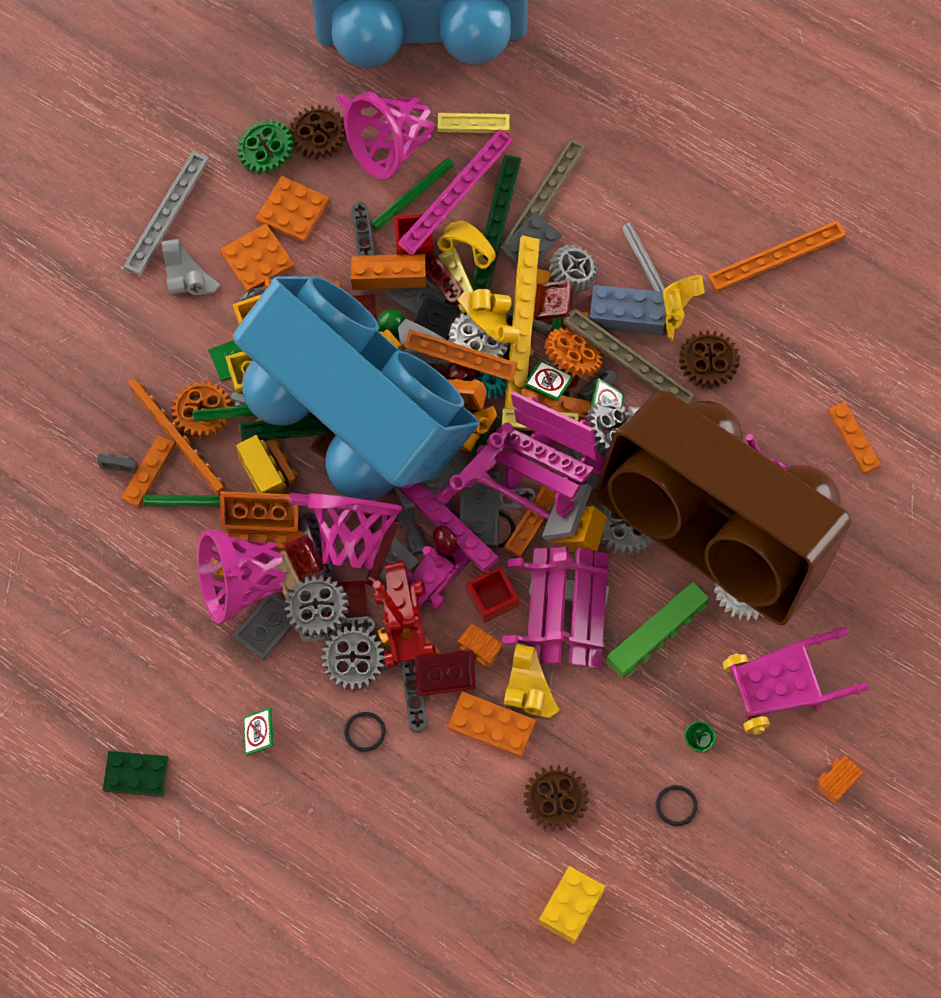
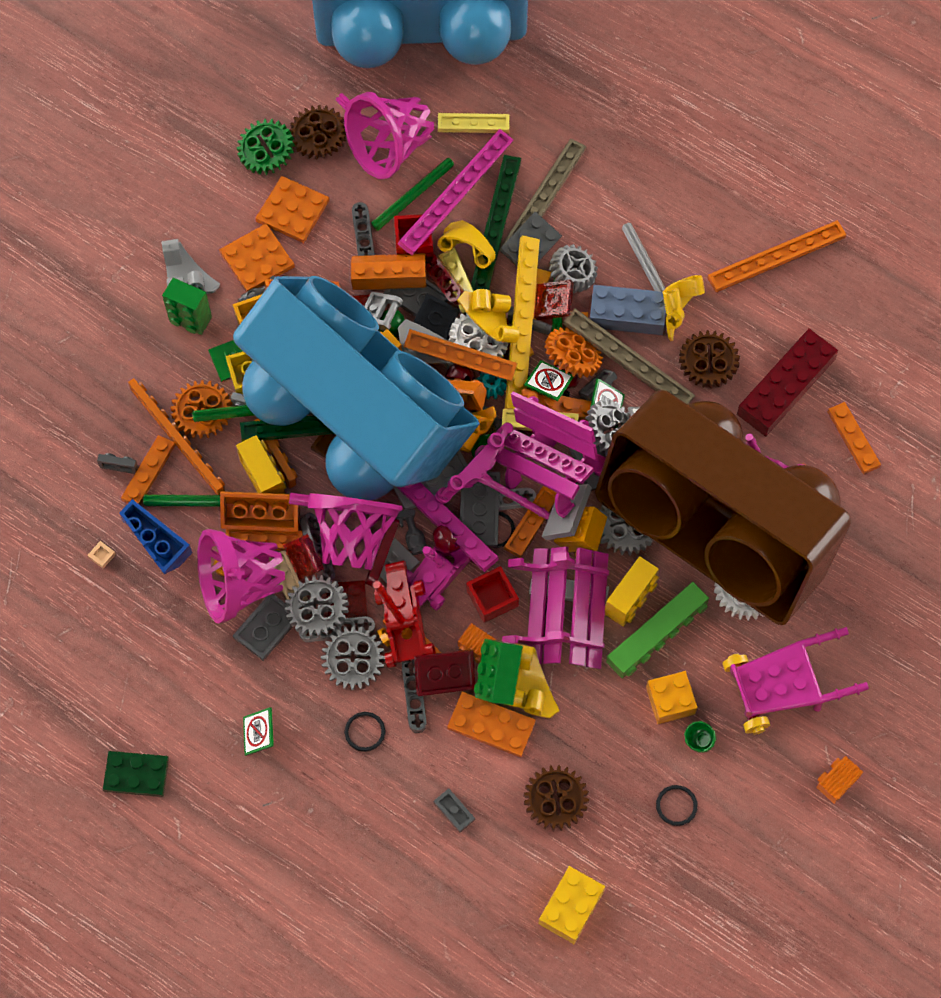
(101, 554): none -> light nougat plate
(160, 542): none -> blue wedge
(166, 214): light grey plate -> none
(187, 306): none -> green brick
(376, 305): none -> light grey plate
(454, 810): none -> dark grey plate
(498, 671): none -> green brick
(632, 592): none -> yellow brick
(671, 697): none -> light orange brick
(787, 382): none -> dark red brick

